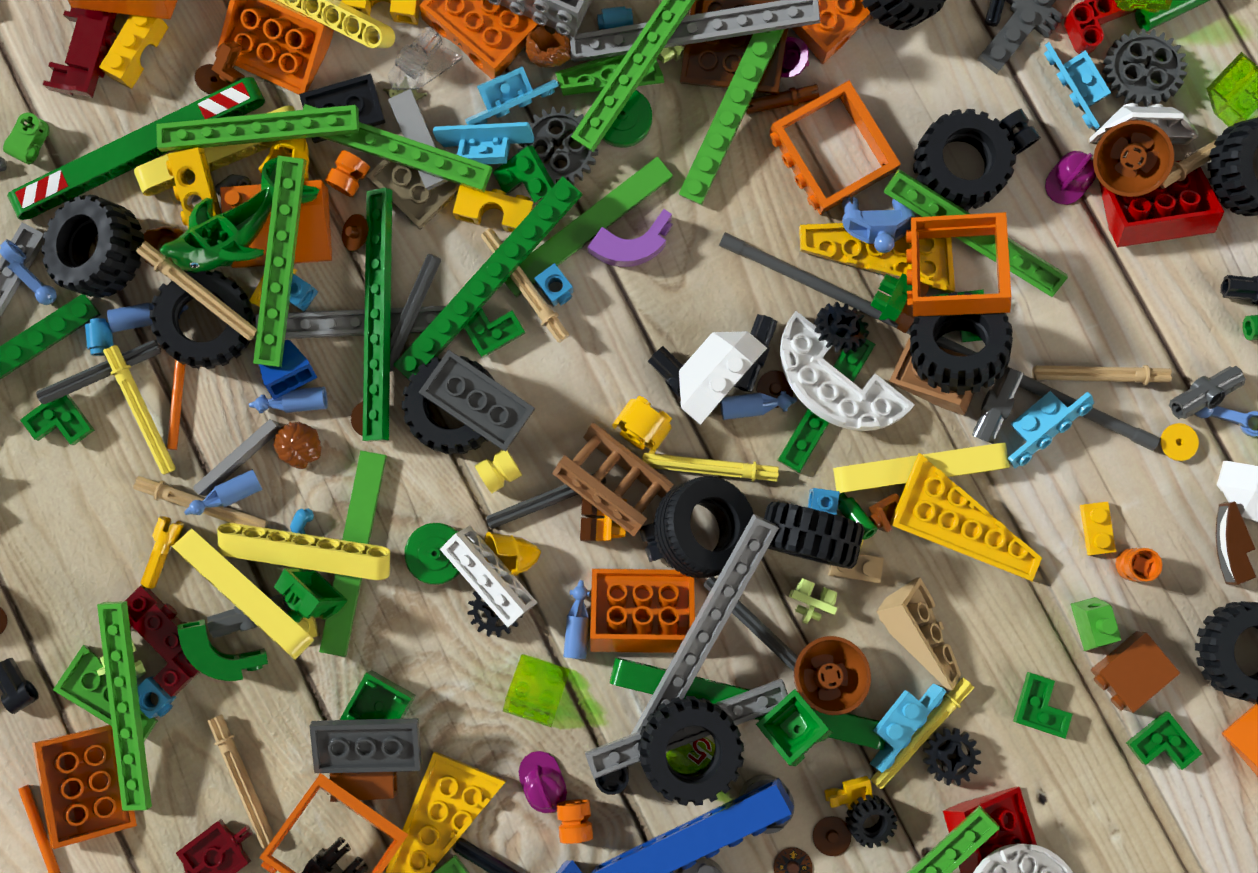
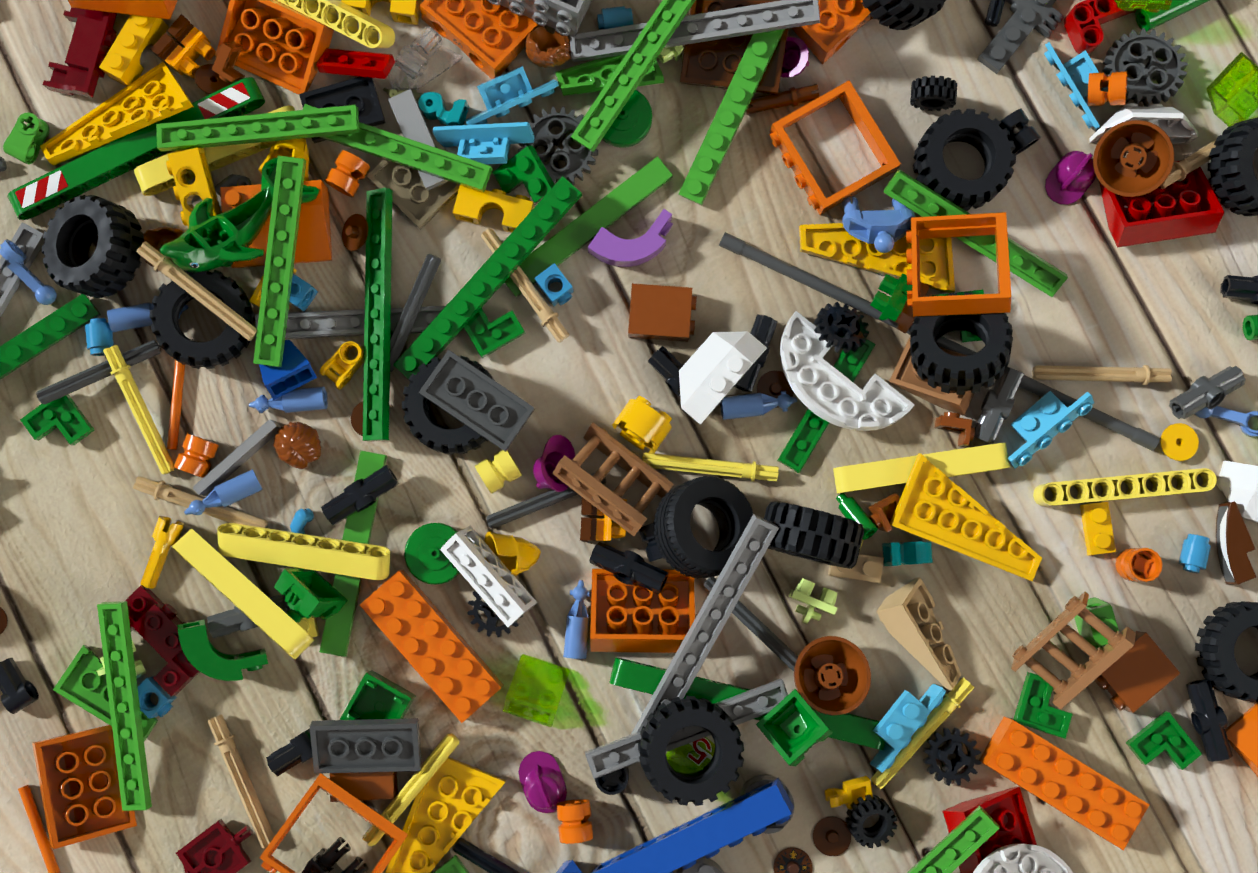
(136, 106): none -> yellow wing
(194, 45): none -> light orange hips
(196, 455): none -> orange wheel
(292, 754): none -> black piece
(342, 365): none -> yellow piece
(355, 63): none -> red plate
(359, 495): none -> black piece
(414, 786): none -> light yellow axle
(431, 645): none -> orange brick
(434, 108): none -> teal leg
(553, 452): none -> magenta piece
(628, 567): none -> black piece
(661, 312): none -> dark orange brick
(823, 500): dark azure brick -> none
(907, 553): none -> teal leg
(933, 93): none -> black tyre
(952, 422): none -> dark orange bracket
(1064, 782): none -> orange brick
(1081, 674): none -> medium nougat fence
(1116, 89): none -> orange wheel
(1136, 487): none -> light yellow beam
(1195, 553): none -> dark azure brick
(1209, 720): none -> black piece

